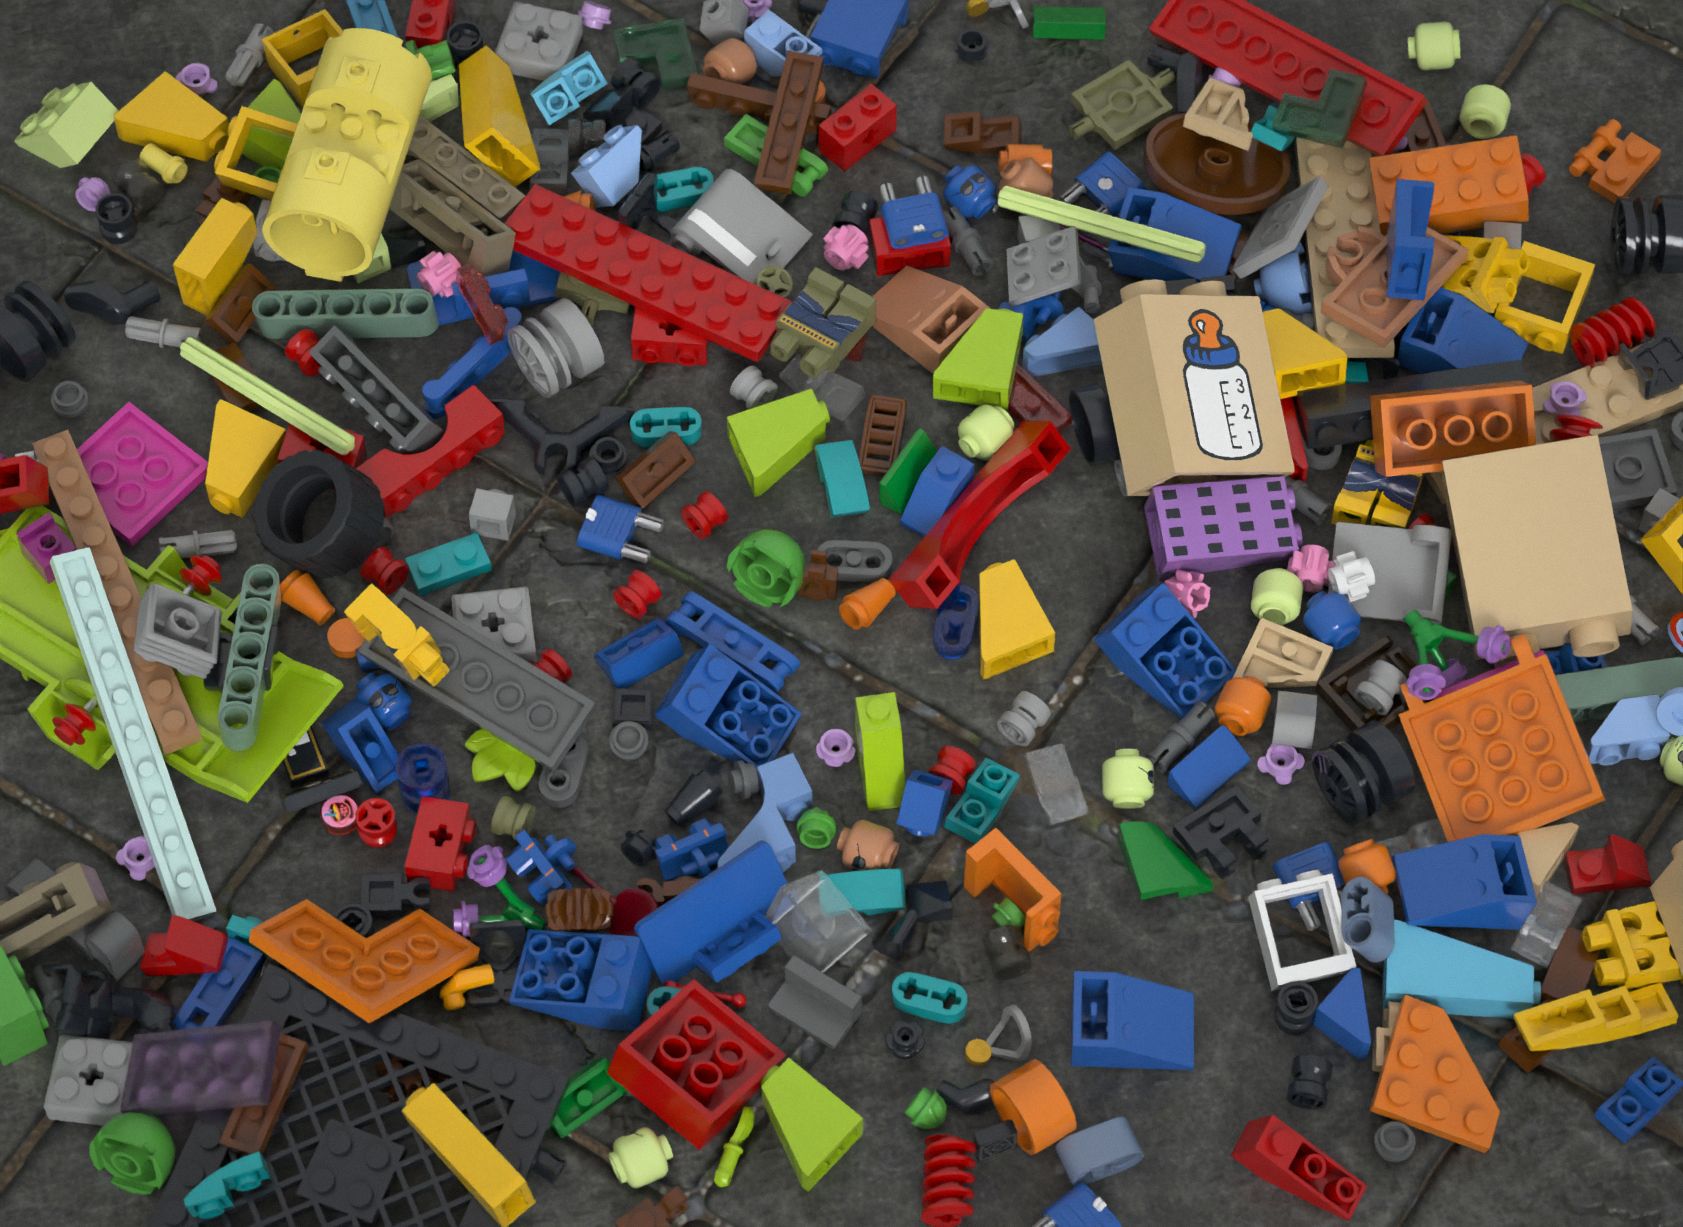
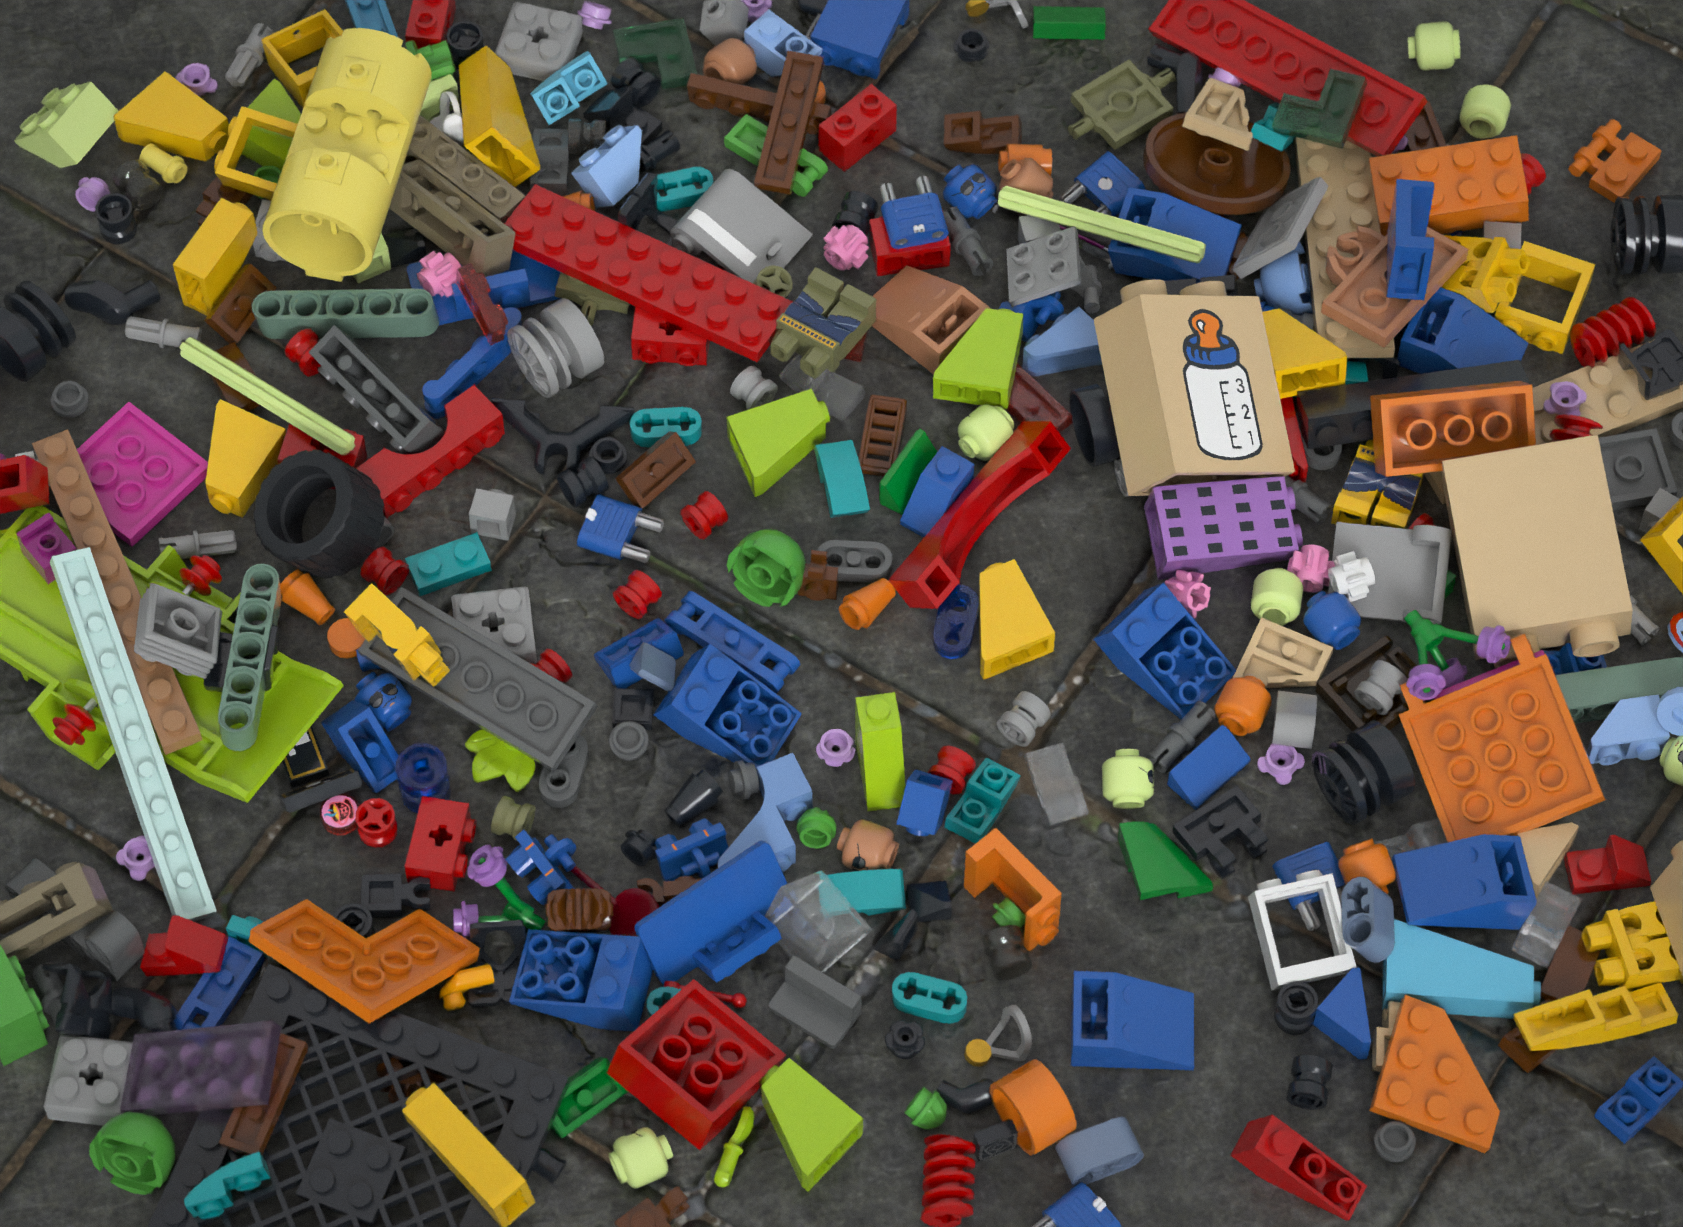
(450, 123): none -> white piece
(654, 666): none -> sand blue slope

